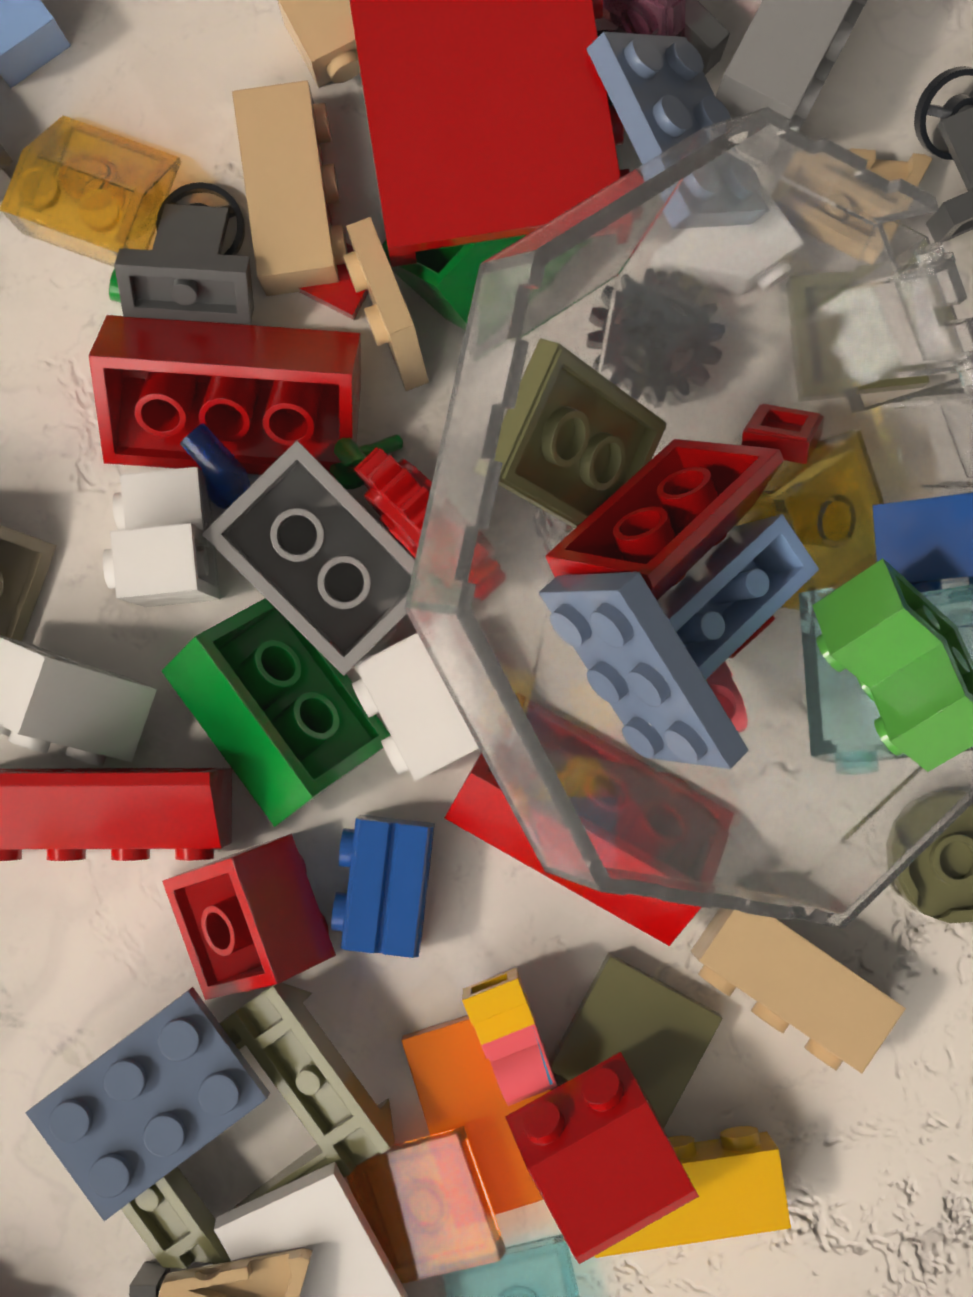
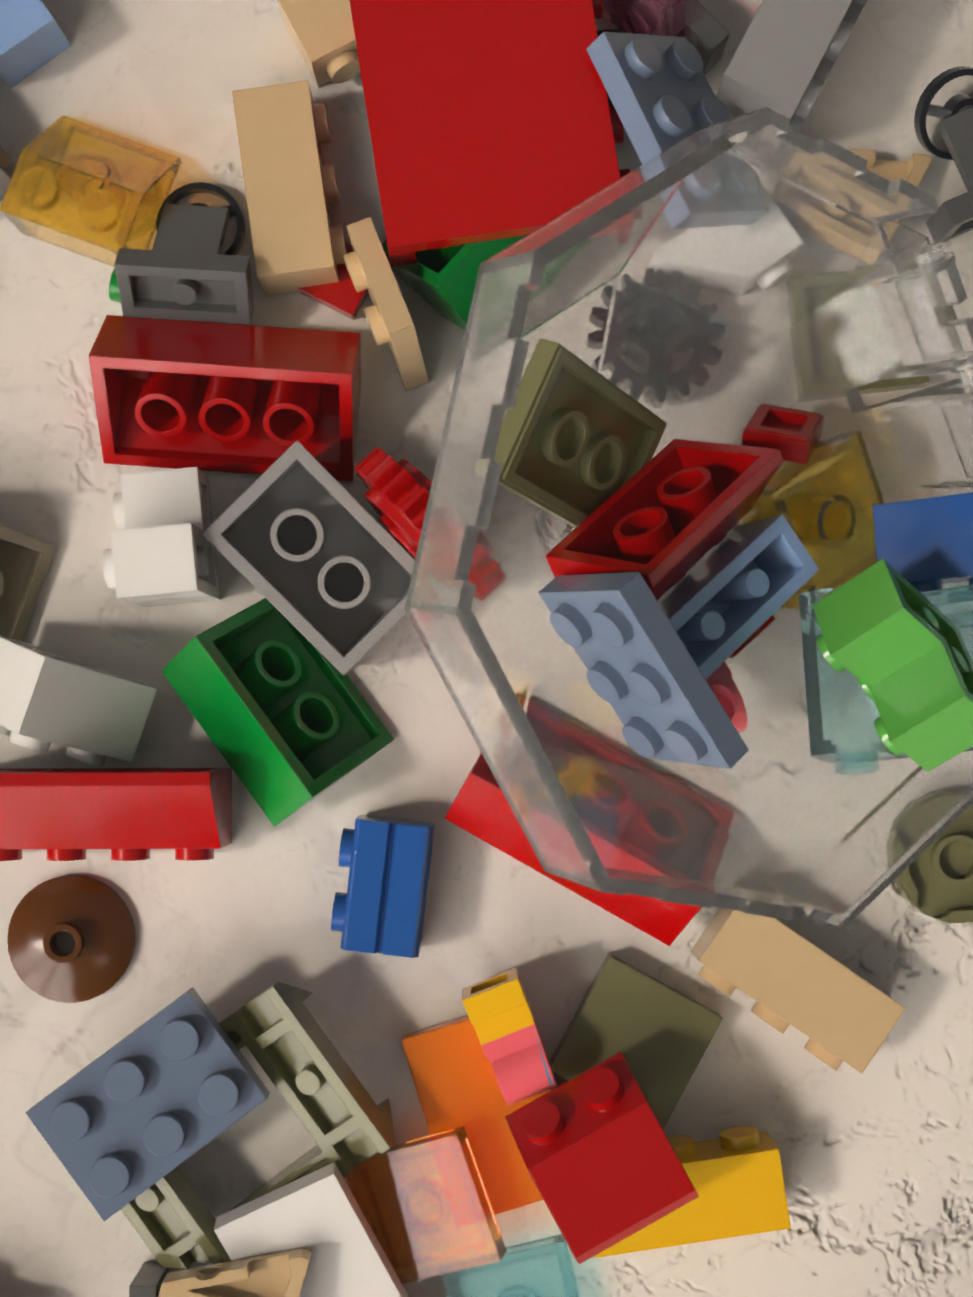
(101, 934): none -> reddish brown dish
(223, 473): clear blue arm -> none
(249, 919): red slope -> none
(351, 455): green hand -> none
(415, 708): white brick -> none

